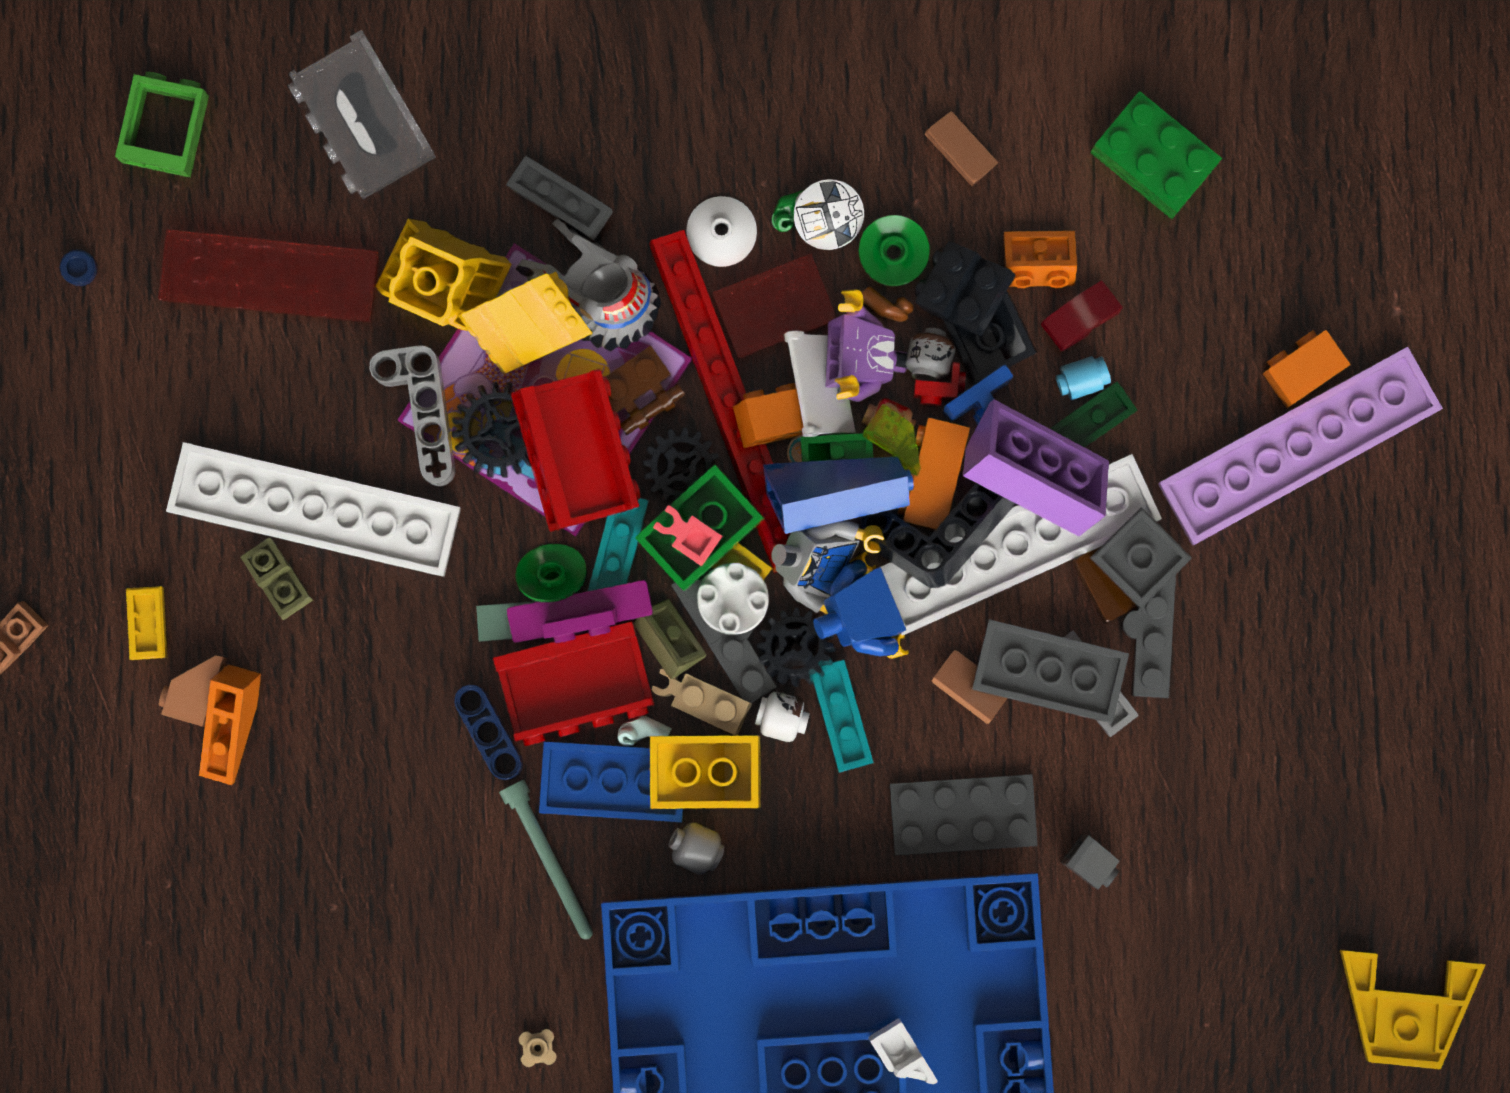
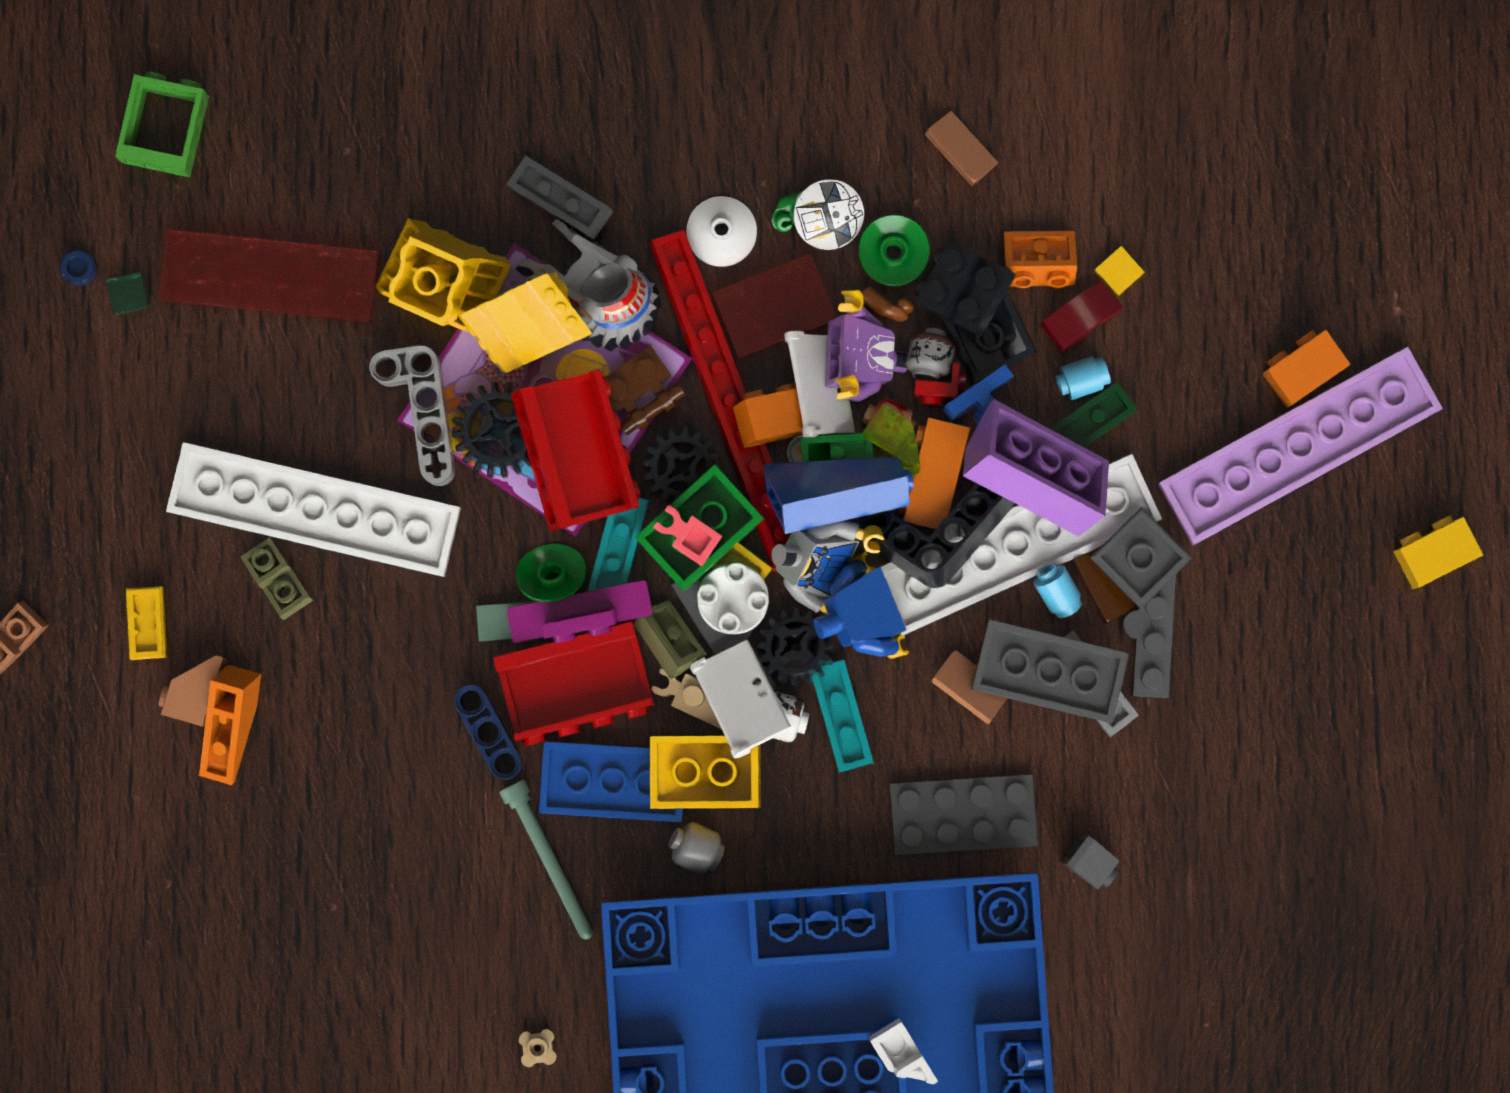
(128, 294): none -> clear green tile
(361, 117): clear panel -> none
(640, 728): light aqua arm -> none
(744, 710): none -> white door
(1058, 590): none -> medium azure brick
(1119, 271): none -> yellow tile
(1155, 155): green brick -> none
(1406, 1025): yellow wing -> none
(1437, 552): none -> yellow brick

